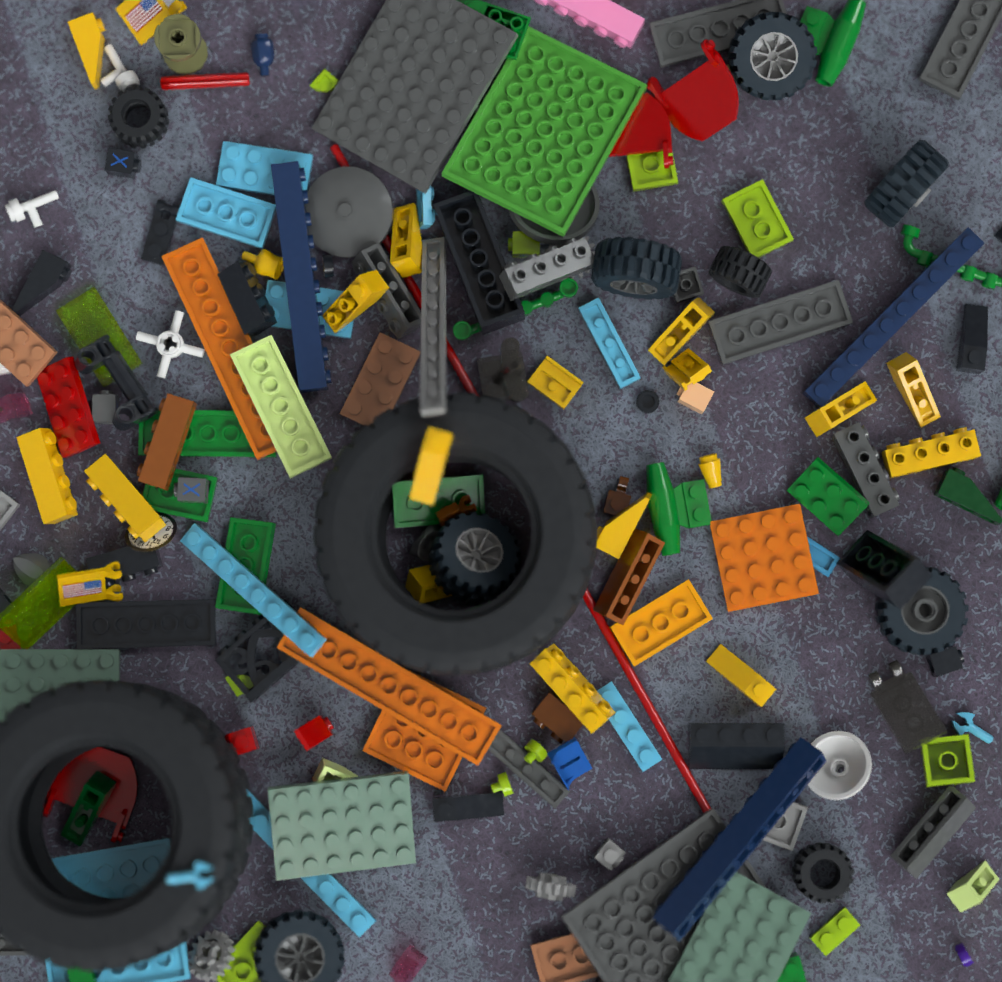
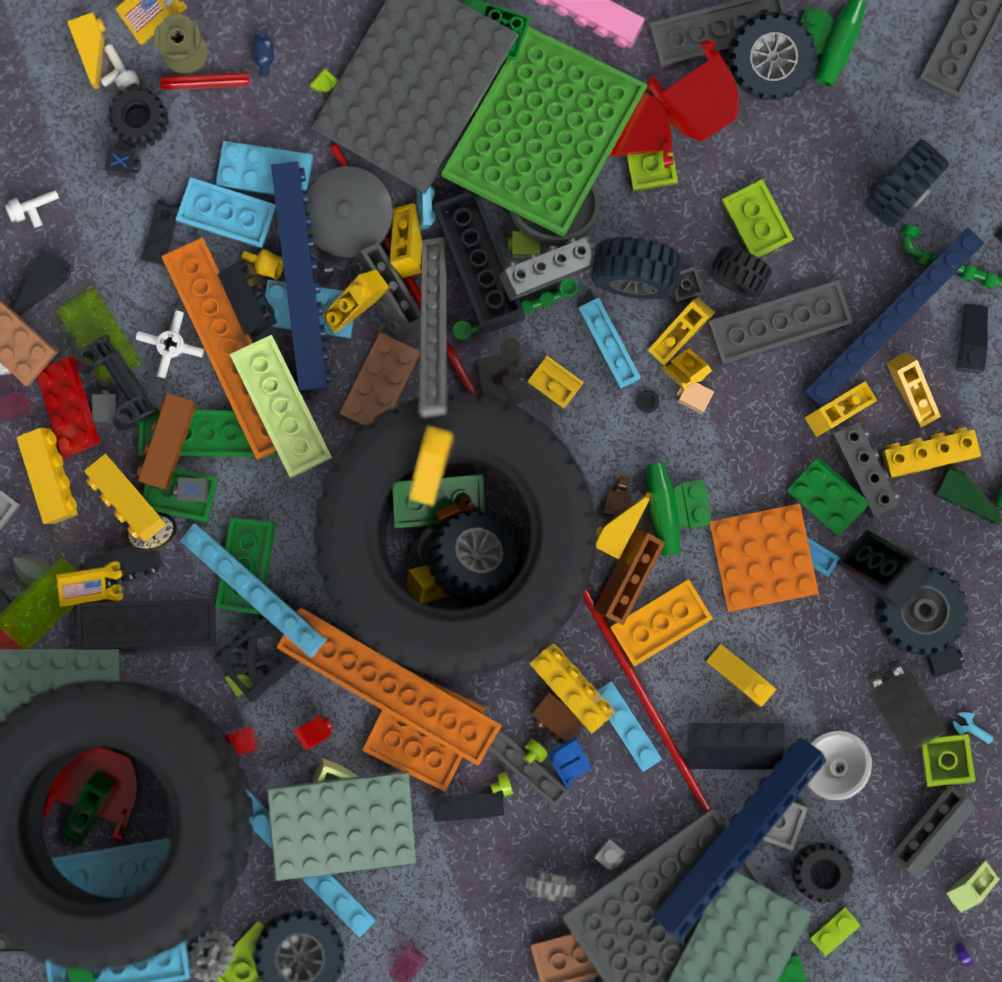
(192, 876): medium azure bar -> none
(711, 470): yellow cone -> none

